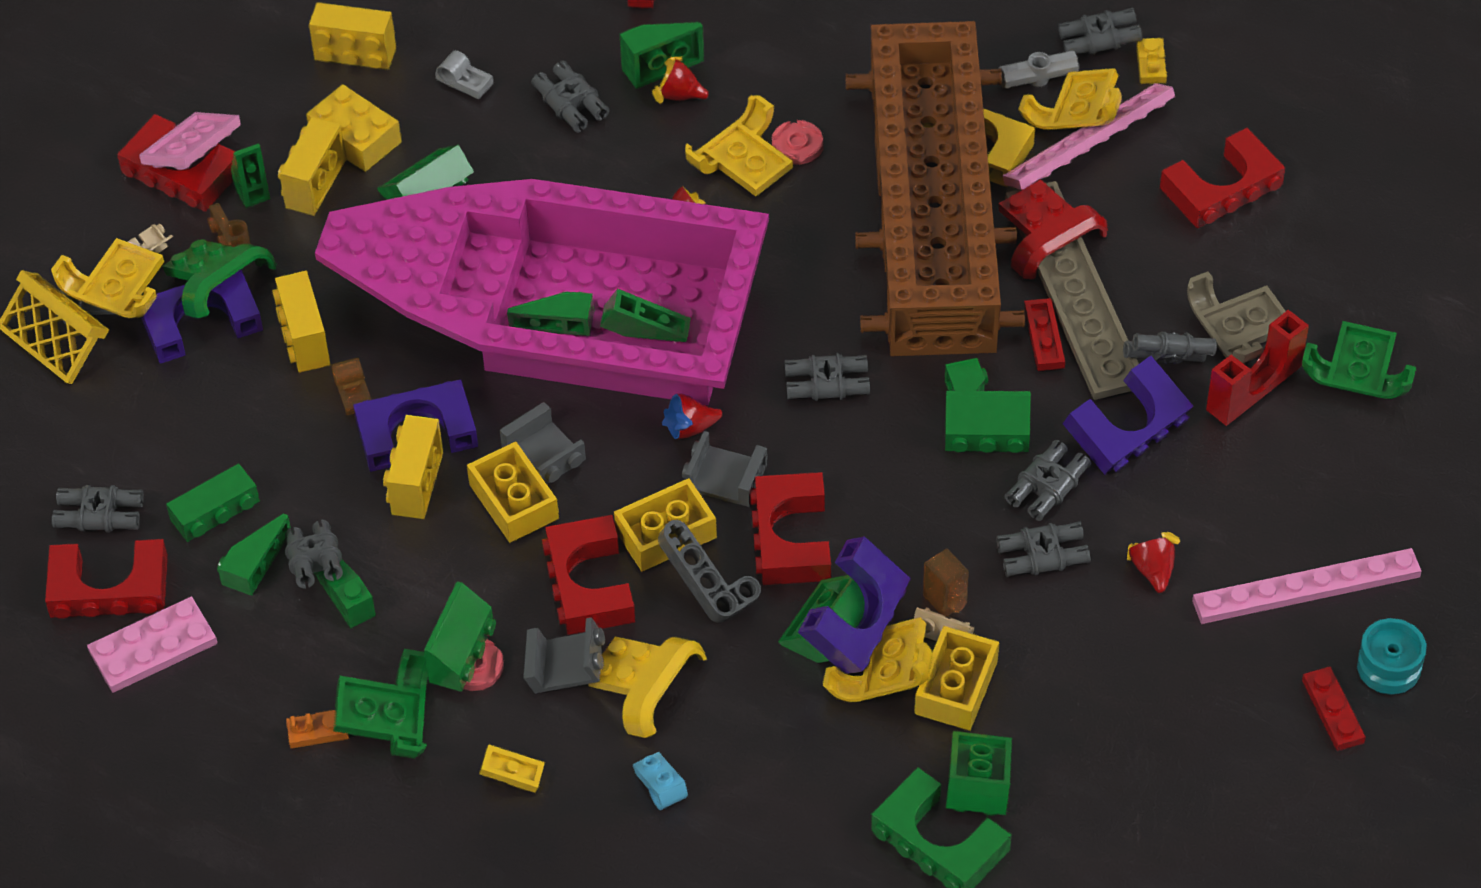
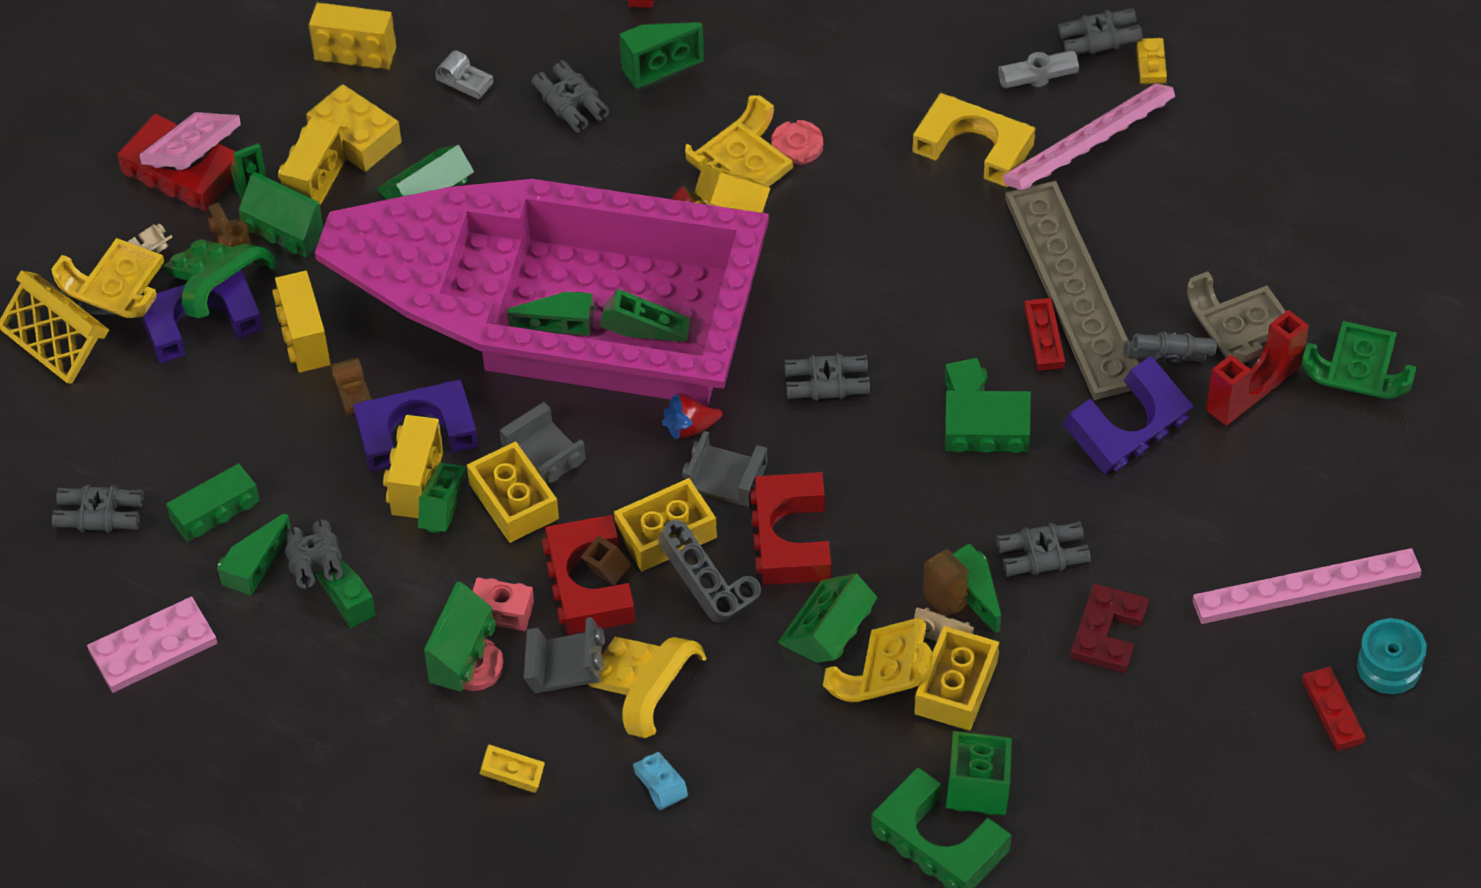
(140, 593): red arch -> none
(281, 215): none -> green slope
(313, 729): orange plate -> none
(386, 709): green piece -> none
(441, 497): none -> green slope
(517, 604): none -> coral brick
(606, 560): none -> reddish brown brick
(679, 83): red hat -> none
(730, 189): none -> yellow brick
(881, 587): dark purple arch -> none
(951, 294): dark orange piece -> none
(981, 592): none -> green slope
(1047, 223): red piece -> none
(1047, 480): dark grey pin -> none
(1084, 101): yellow piece -> none
(1092, 638): none -> dark red plate
(1155, 559): red hat -> none
(1206, 202): red arch -> none

